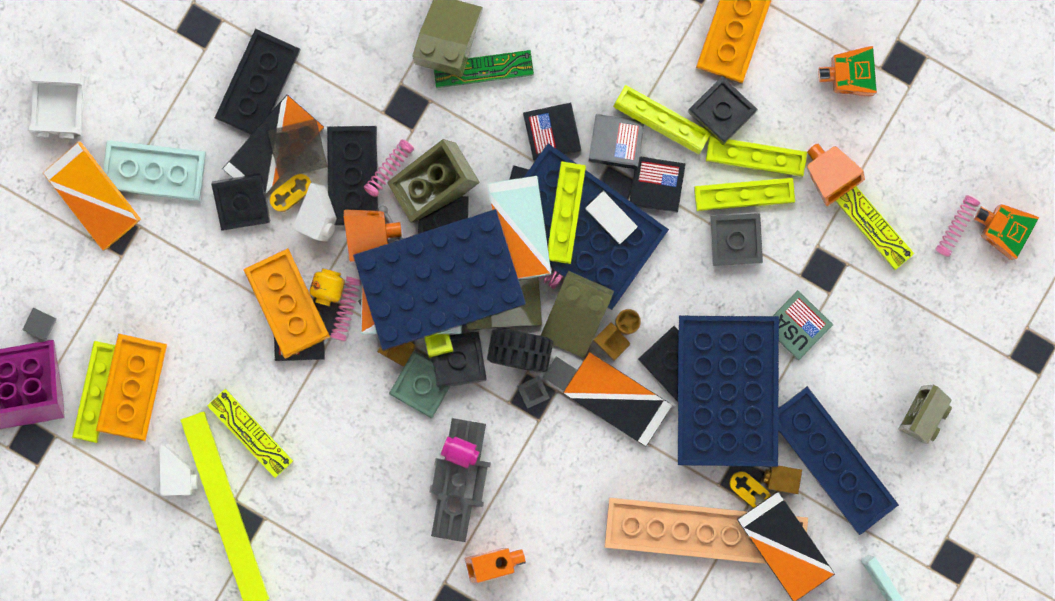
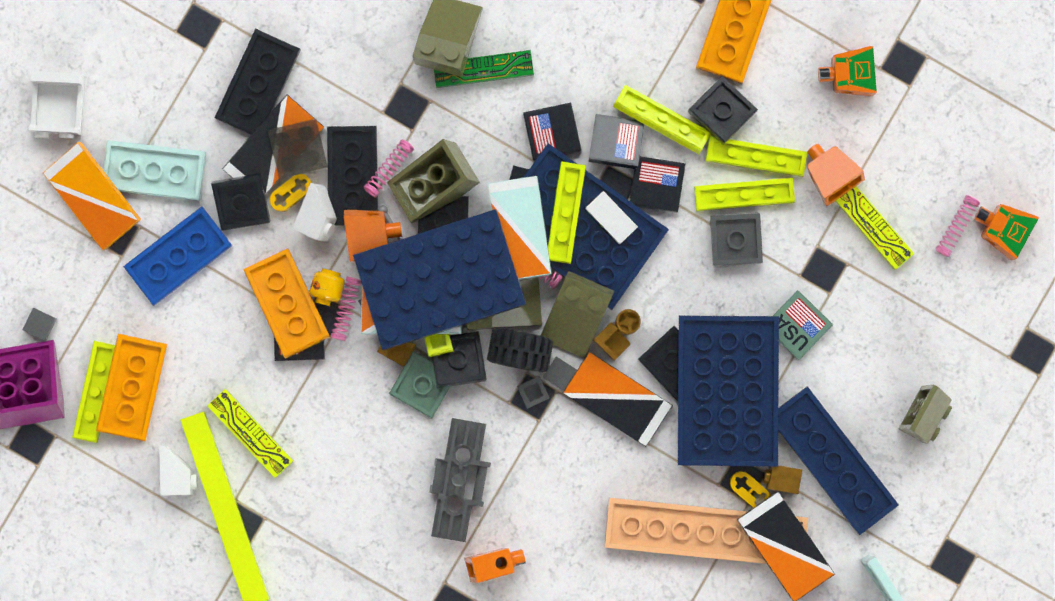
(177, 256): none -> blue tile
(460, 452): dark pink brick -> none

